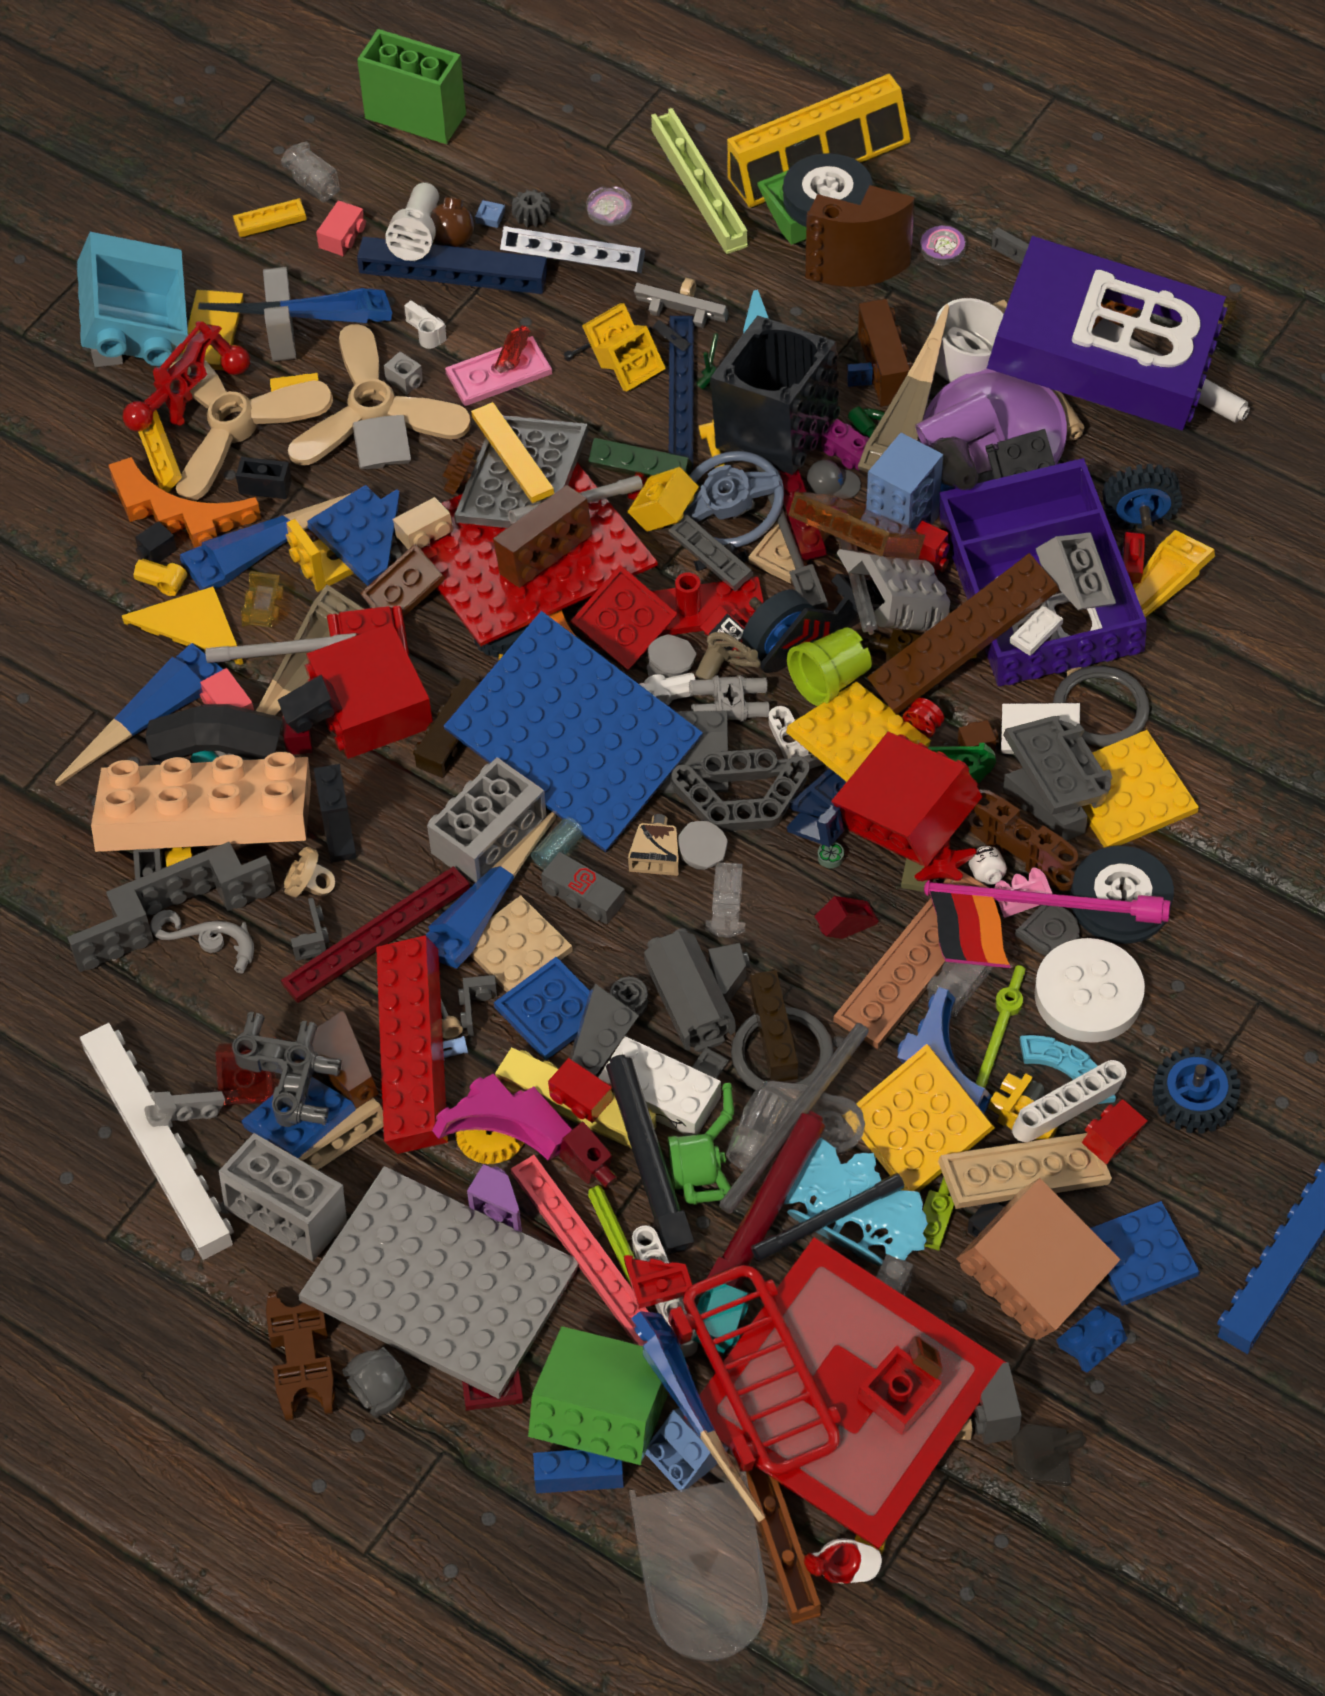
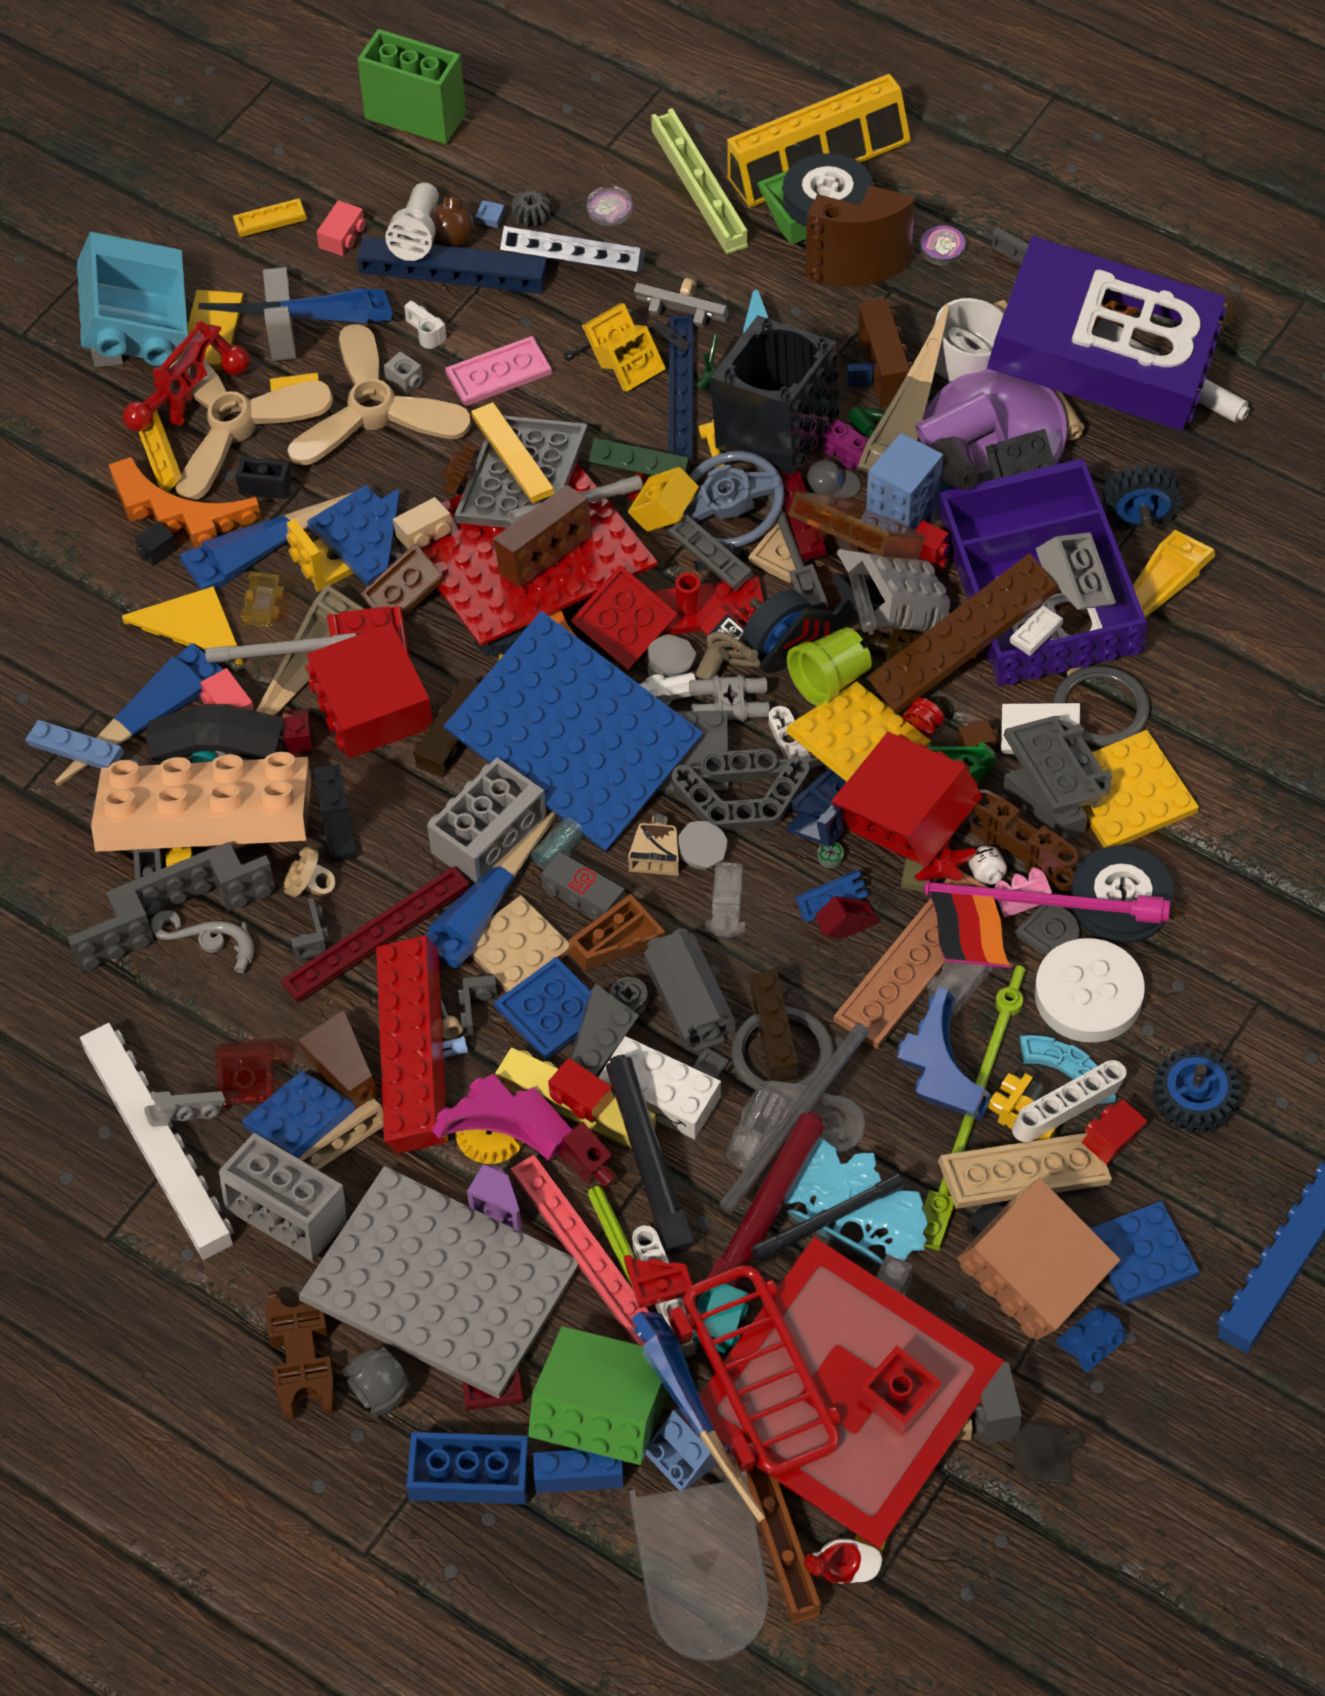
(73, 745): none -> medium blue plate
(165, 578): yellow piece -> none
(279, 1057): dark grey pin -> none
(309, 704): black brick -> none
(311, 171): clear piece -> none
(381, 441): light grey slope -> none
(468, 1468): none -> blue brick
(512, 349): clear red plate -> none
(614, 935): none -> dark orange wedge
(697, 1160): bright green piece -> none
(729, 968): dark grey slope -> none
(815, 899): none -> blue hinge
(920, 1117): yellow plate -> none
(925, 1356): reddish brown tile -> none
(1133, 555): red piece -> none

